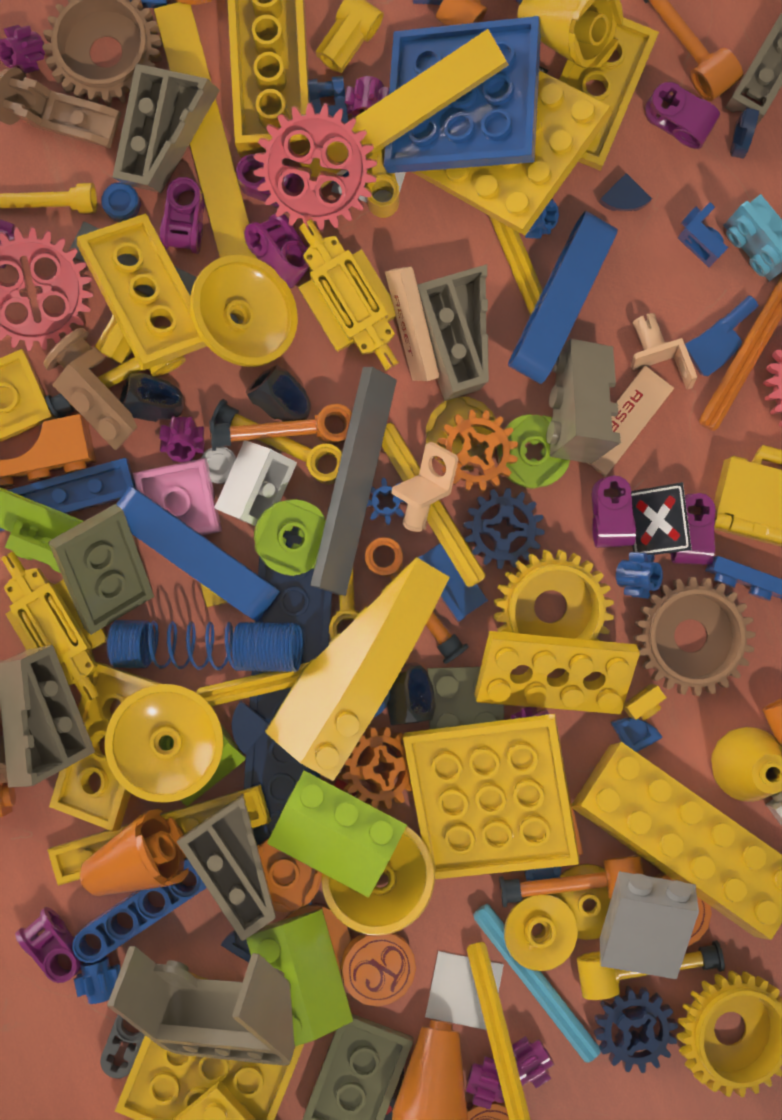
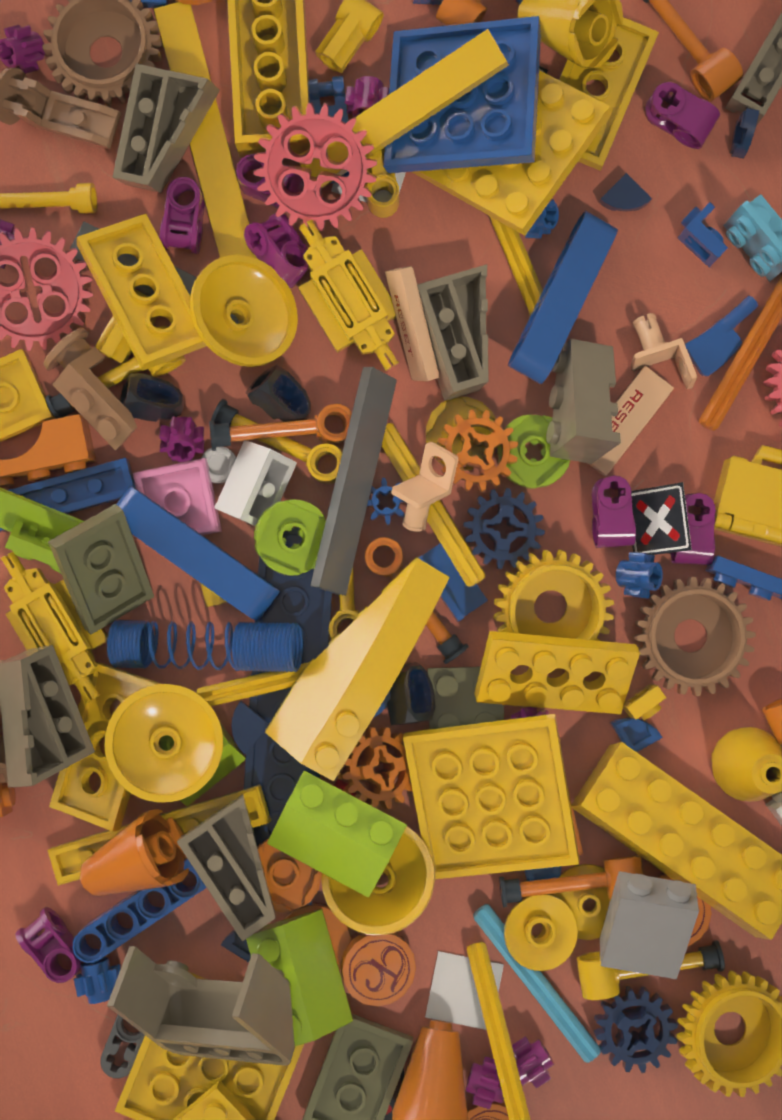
(121, 202): blue tile -> none

